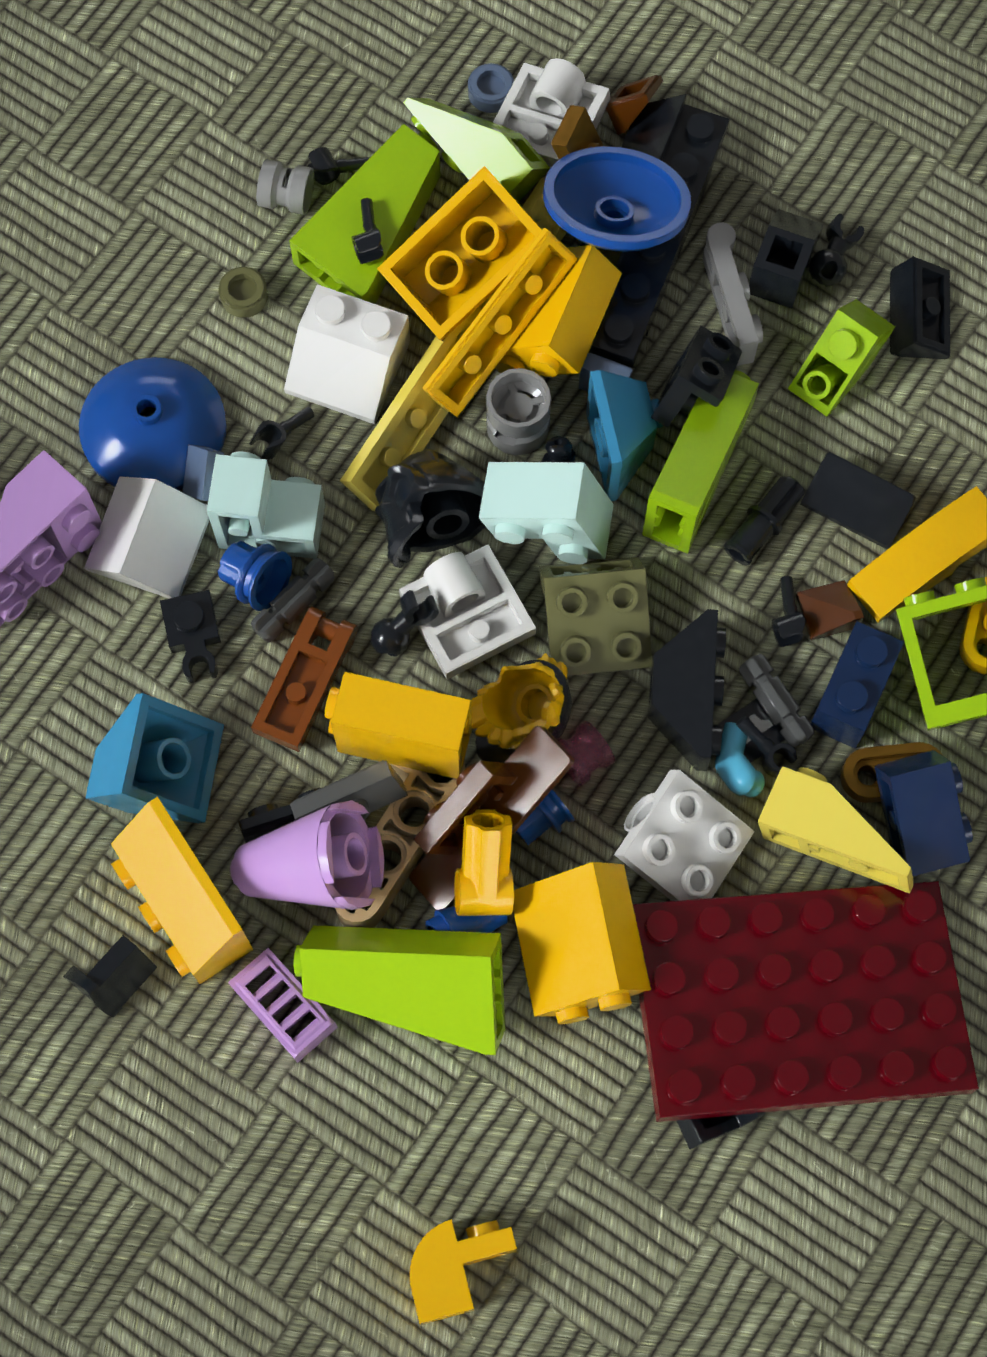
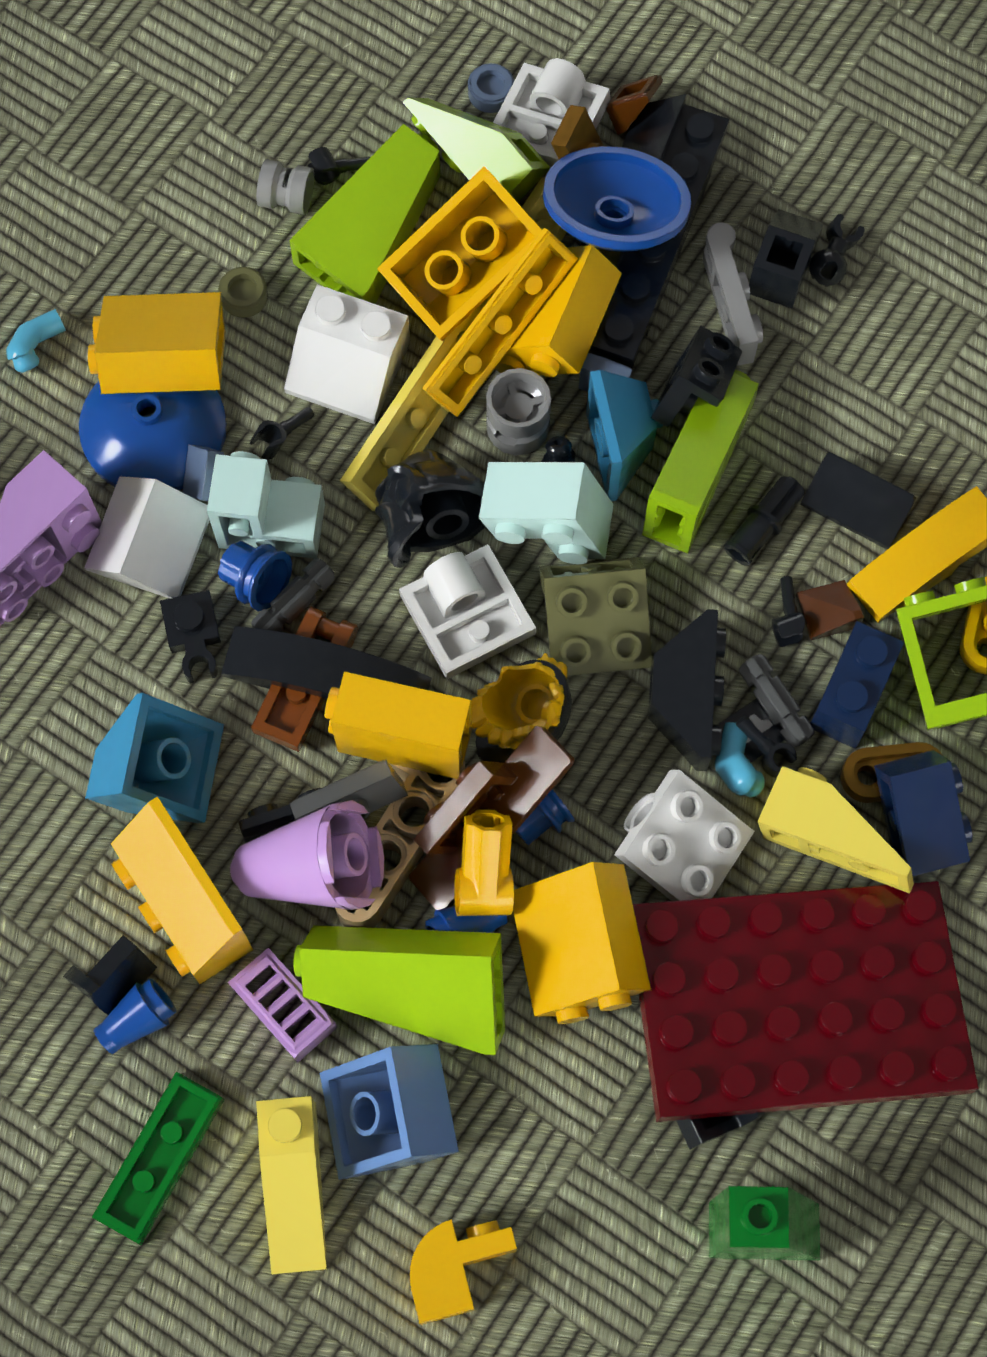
(27, 338): none -> medium azure arm
(135, 1016): none -> blue cone
(158, 343): none -> yellow brick
(158, 1158): none -> green tile
(292, 1184): none -> light yellow slope
(306, 663): none -> black slope
(368, 244): black hand -> none
(388, 1110): none -> medium blue slope
(393, 634): black arm -> none
(589, 752): clear pink wheel -> none
(763, 1224): none -> green slope
(841, 356): lime slope -> none
(920, 310): black slope -> none

